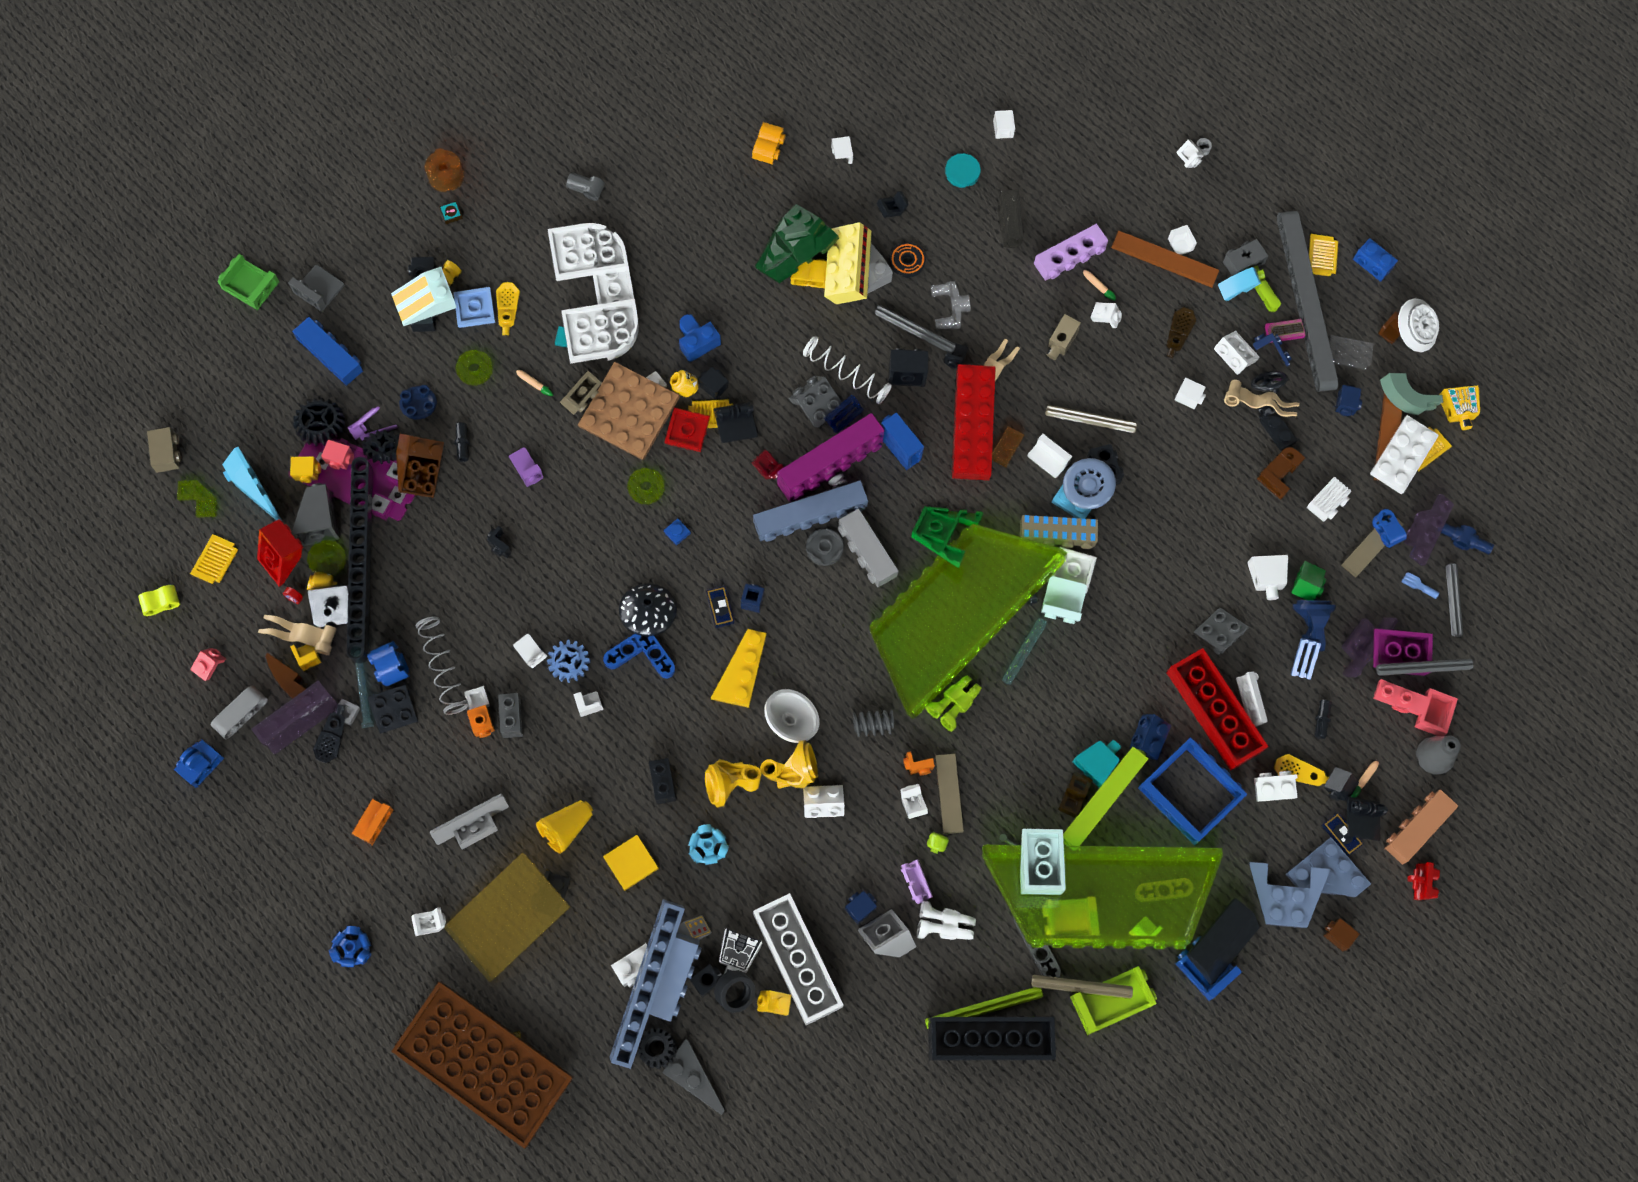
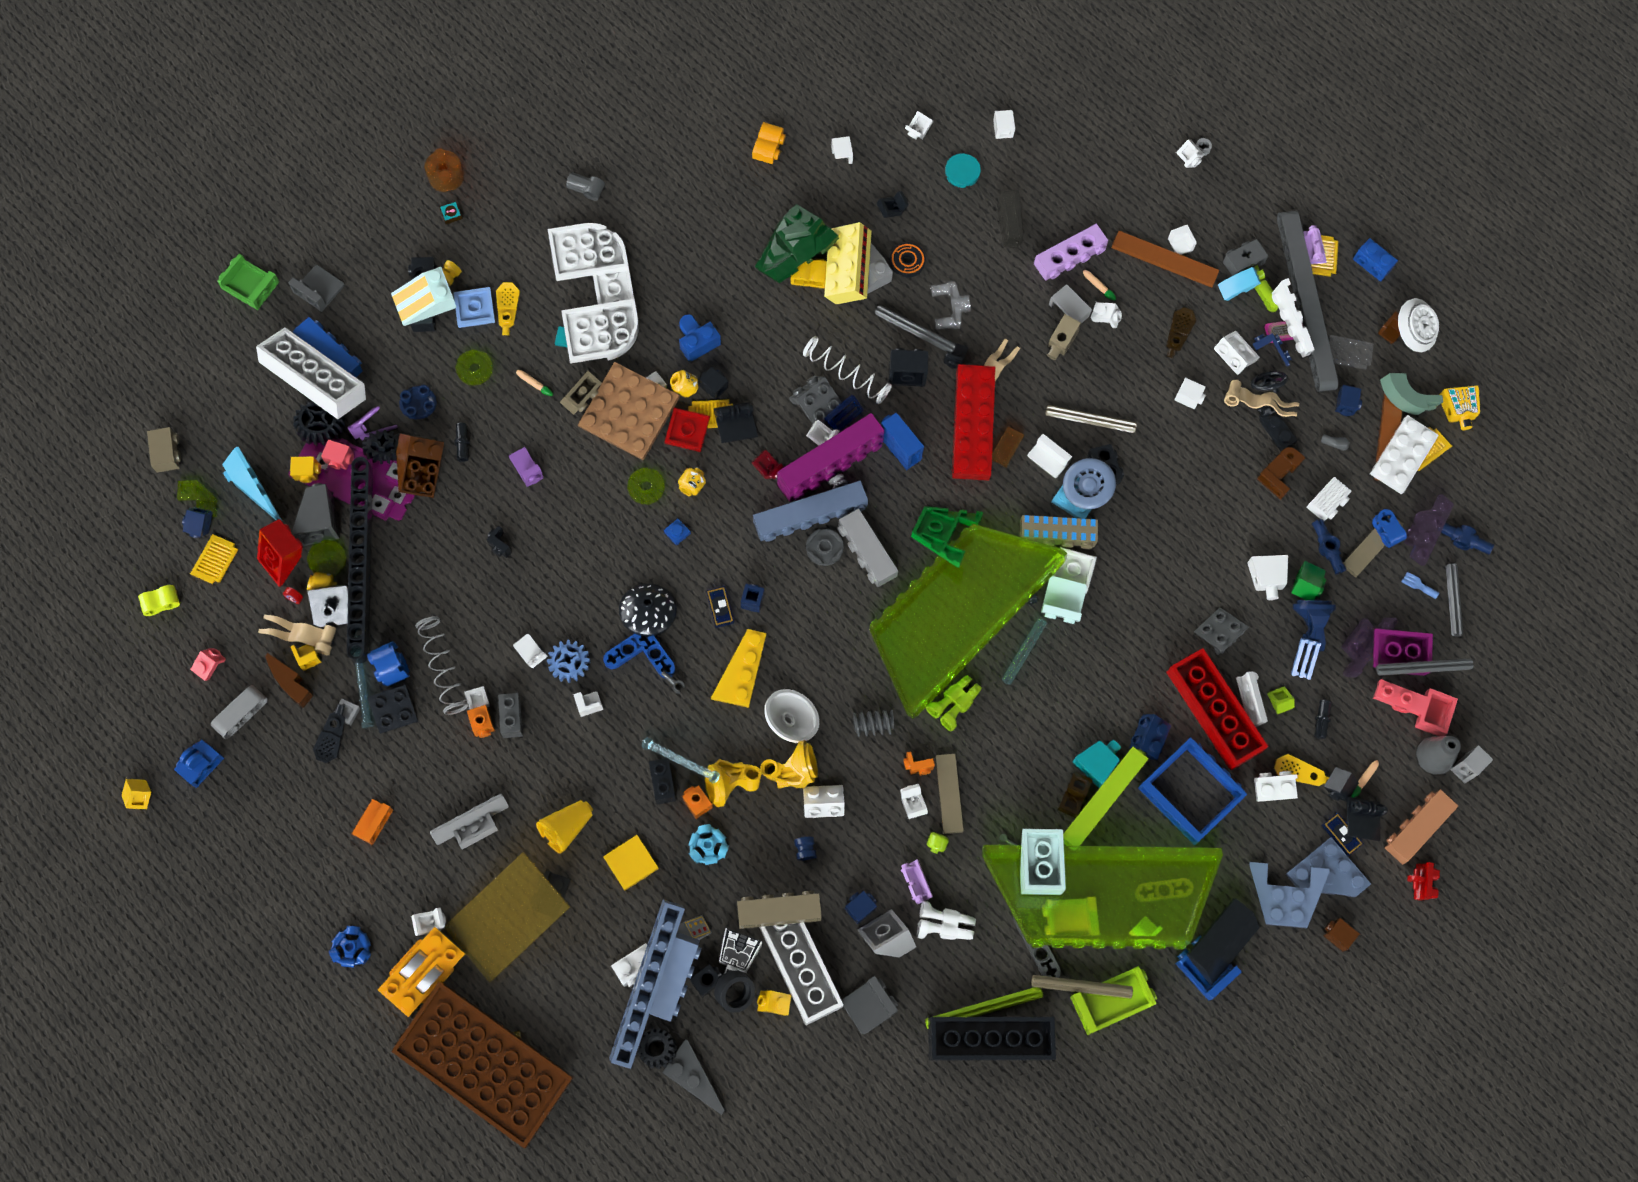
(136, 794): none -> yellow panel
(197, 522): none -> dark blue brick
(295, 718): clear purple panel -> none
(311, 373): none -> white brick
(420, 971): none -> light orange piece
(673, 681): none -> dark grey hand
(691, 481): none -> yellow head
(696, 801): none -> orange brick
(713, 776): none -> clear light blue bar
(779, 910): none -> dark tan brick
(805, 848): none -> dark blue wheel
(821, 433): none -> white bracket
(870, 1005): none -> dark grey bracket
(919, 126): none -> white bracket
(1071, 304): none -> light grey panel
(1281, 700): none -> lime slope
(1293, 318): none -> white wing
(1314, 245): none -> lavender hinge
(1333, 554): none -> dark blue pin
(1337, 442): none -> dark grey arm
(1471, 764): none -> light grey panel

